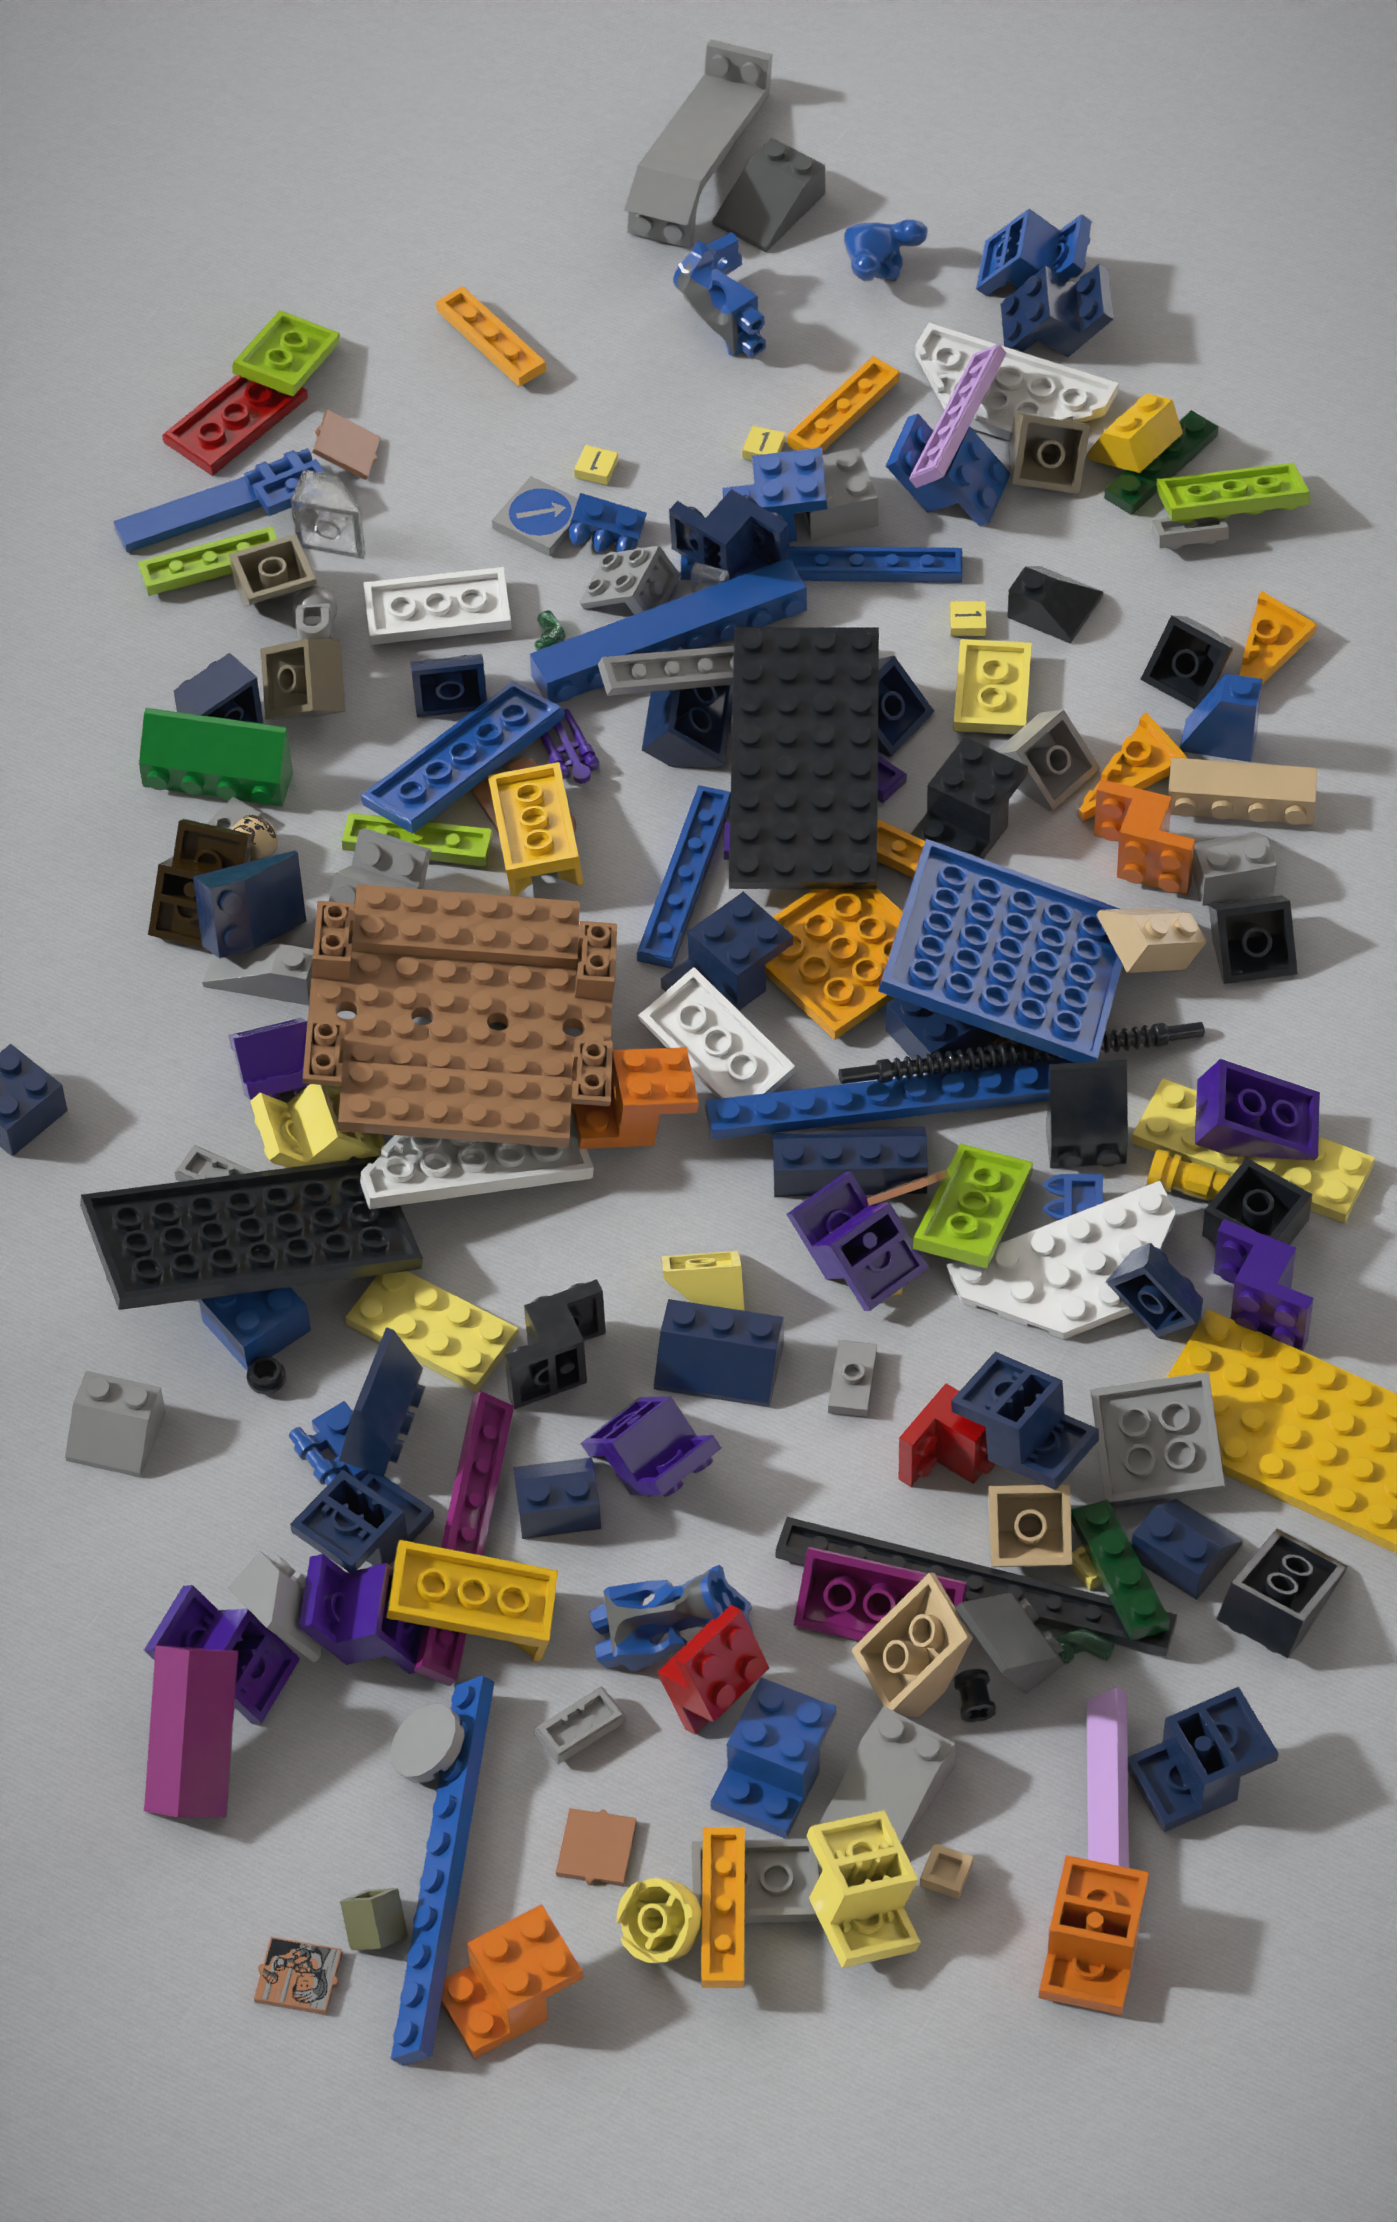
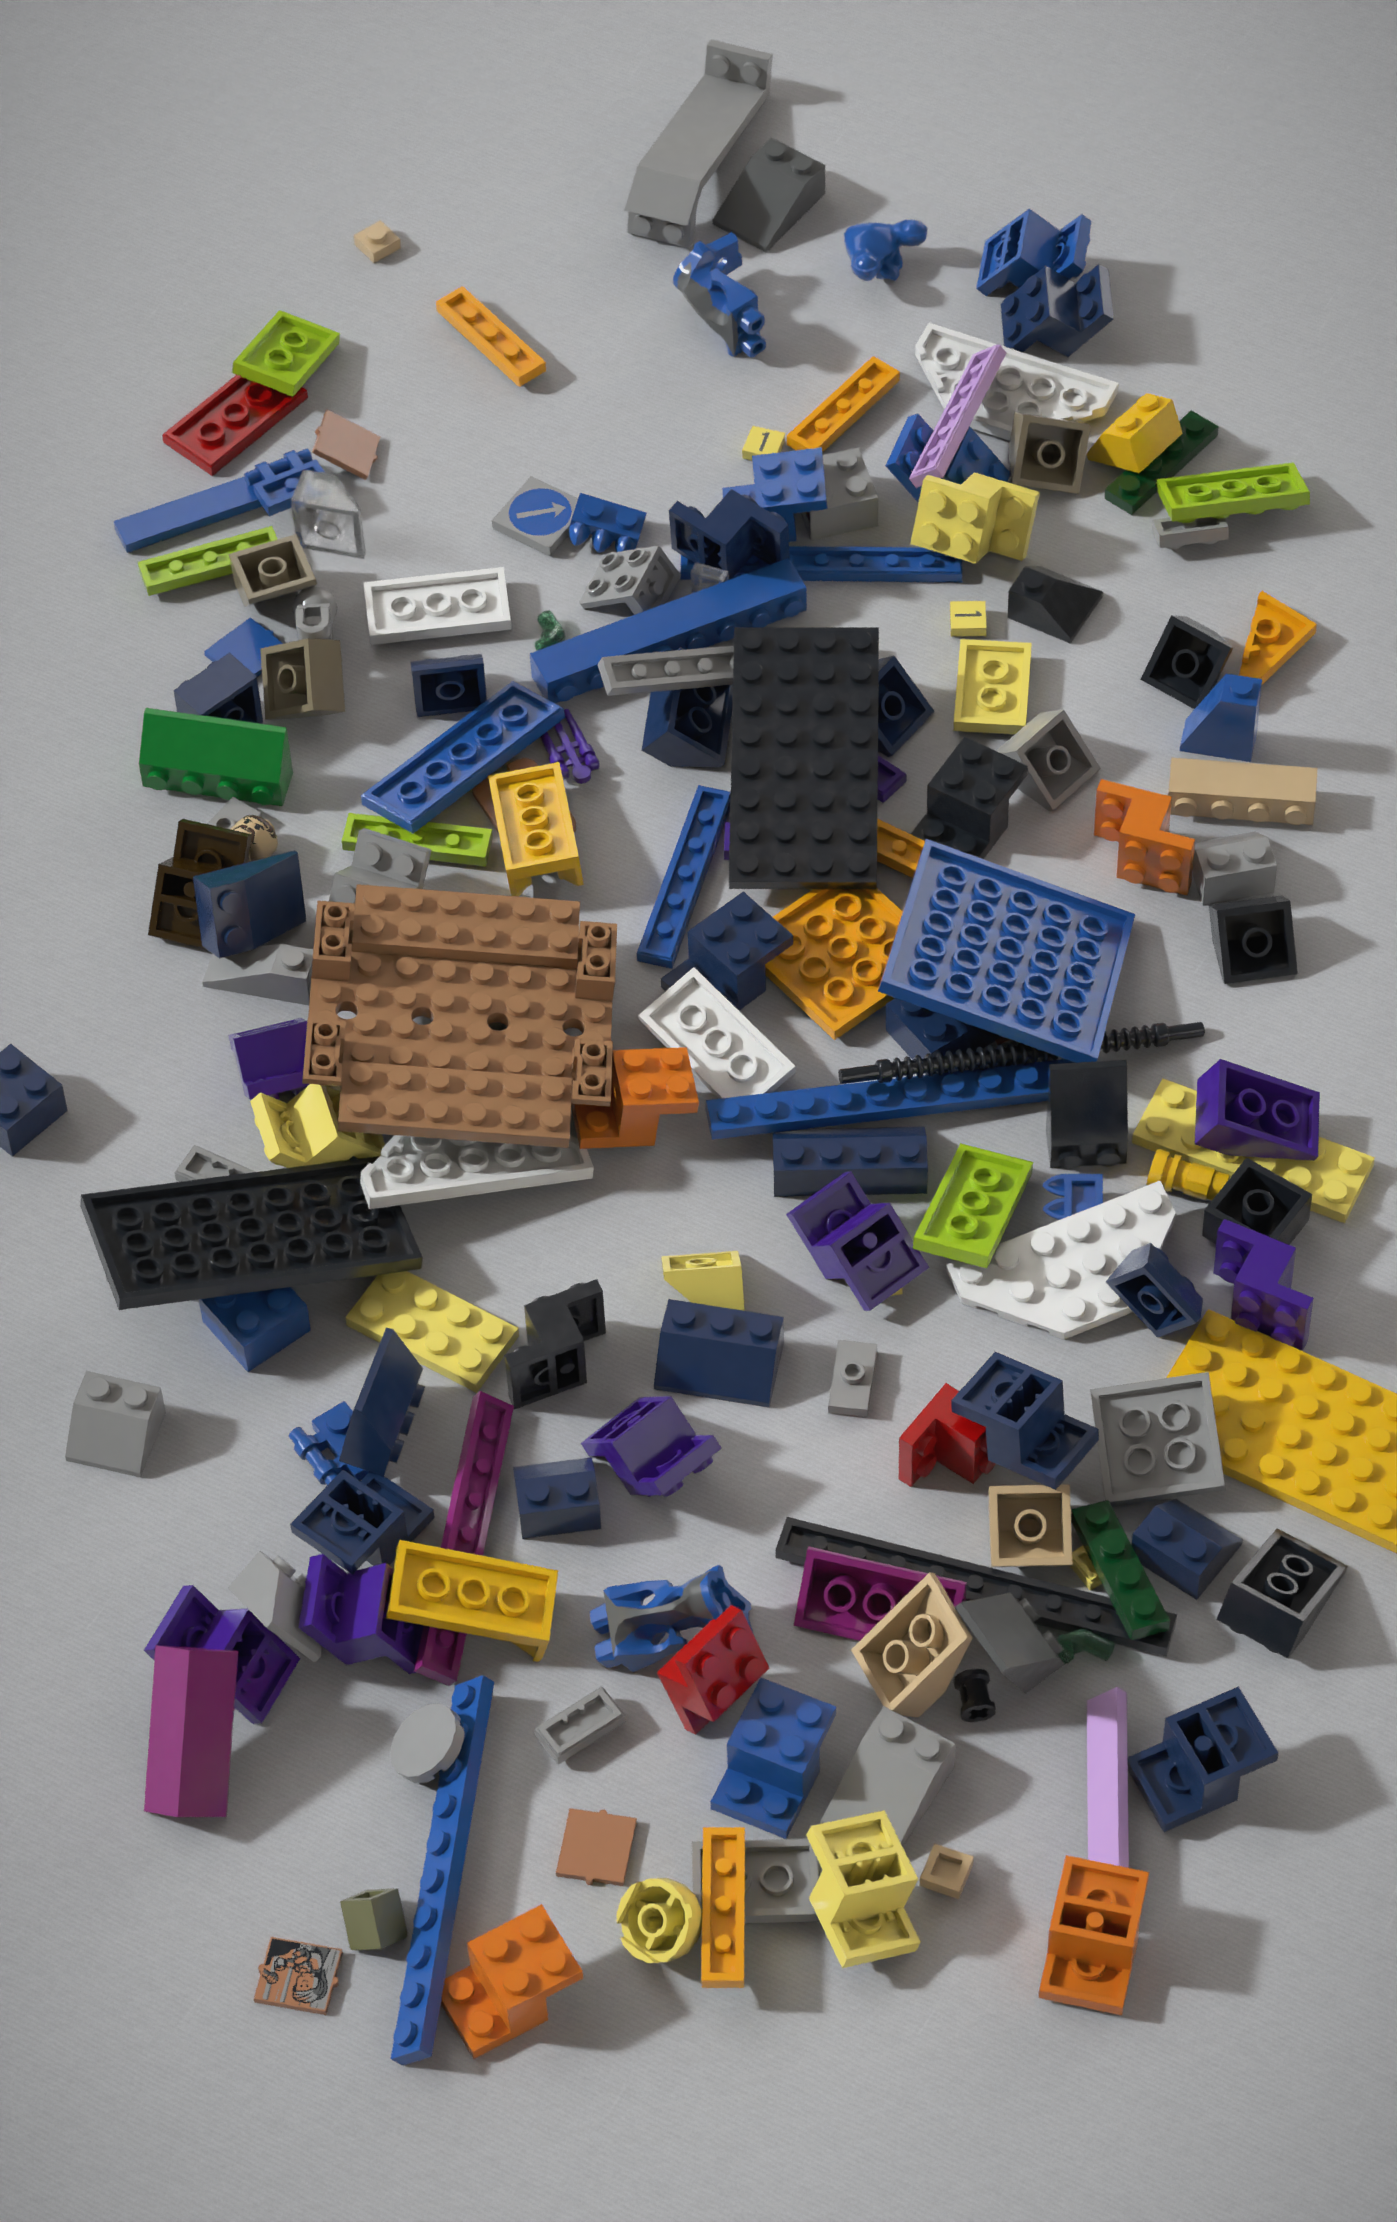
(244, 645): none -> blue piece
(266, 1366): black plate -> none
(377, 241): none -> tan plate
(596, 465): light yellow tile -> none
(907, 1187): nougat piece -> none
(974, 517): none -> light yellow bracket
(1139, 763): light orange wing -> none
(1152, 938): tan slope -> none

